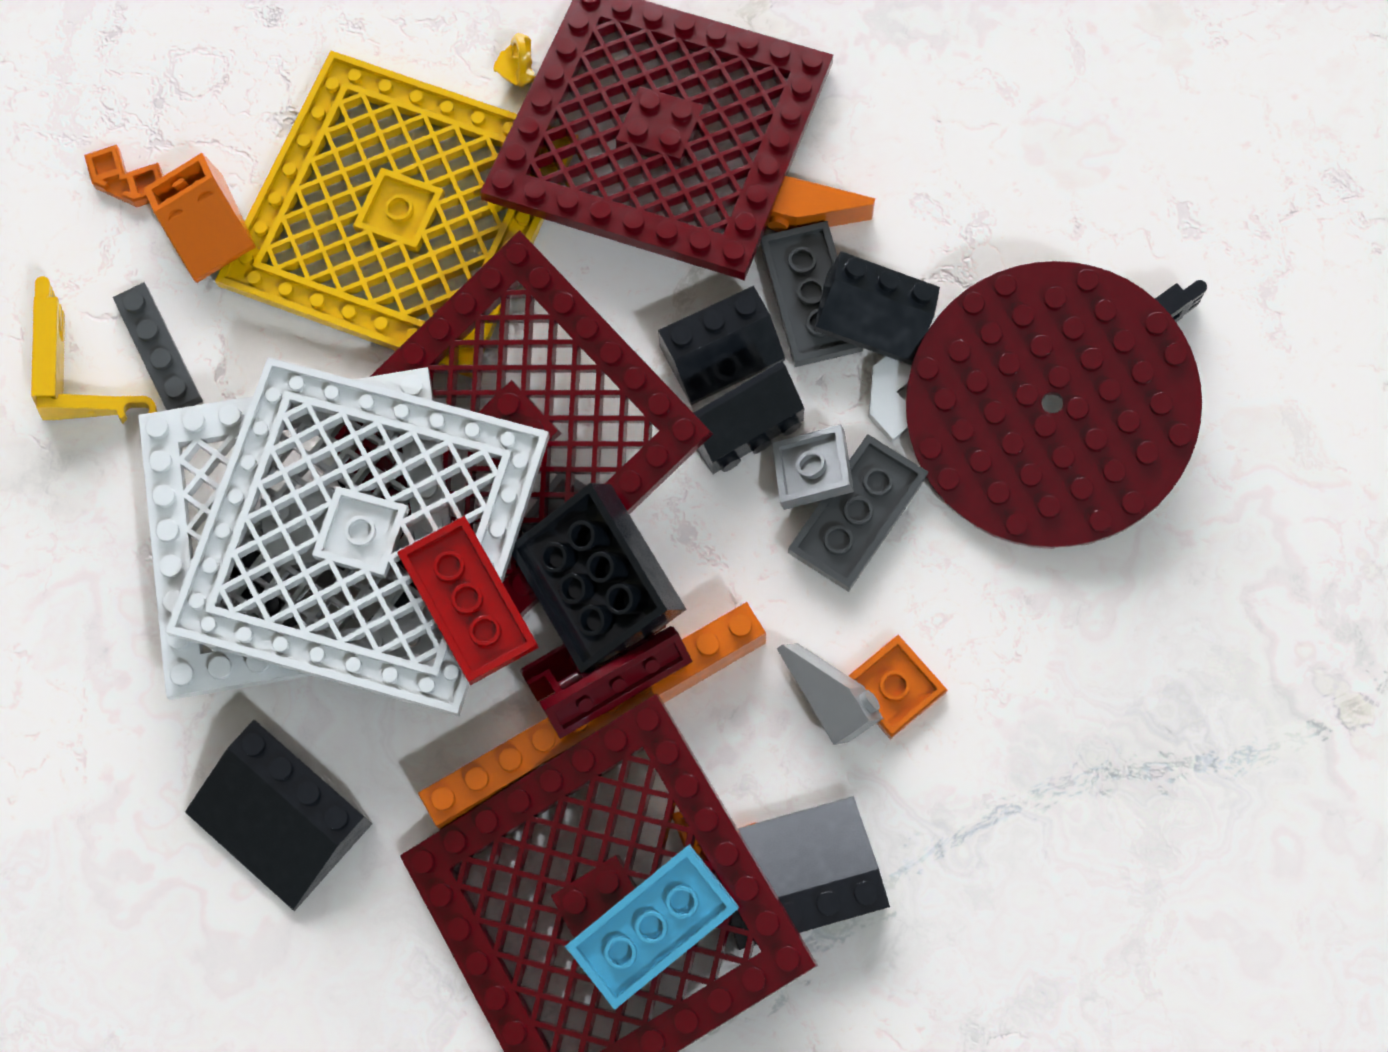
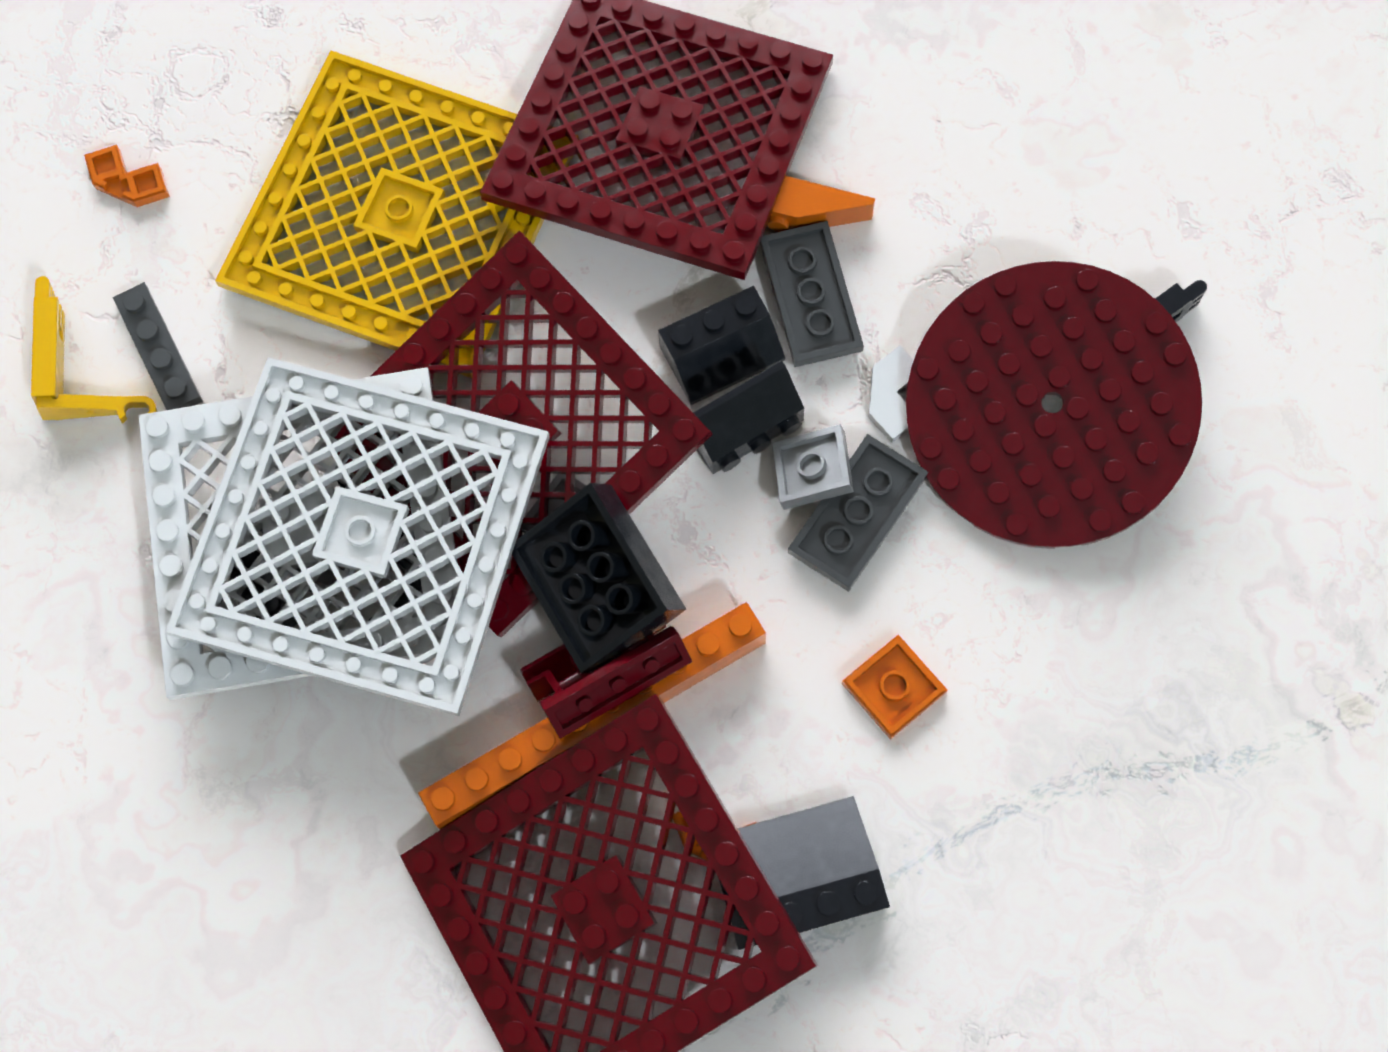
(200, 217): orange slope -> none
(276, 815): black slope -> none
(467, 600): red plate -> none
(516, 61): yellow piece -> none
(652, 926): medium azure plate -> none
(836, 699): light grey slope -> none
(876, 307): black slope -> none

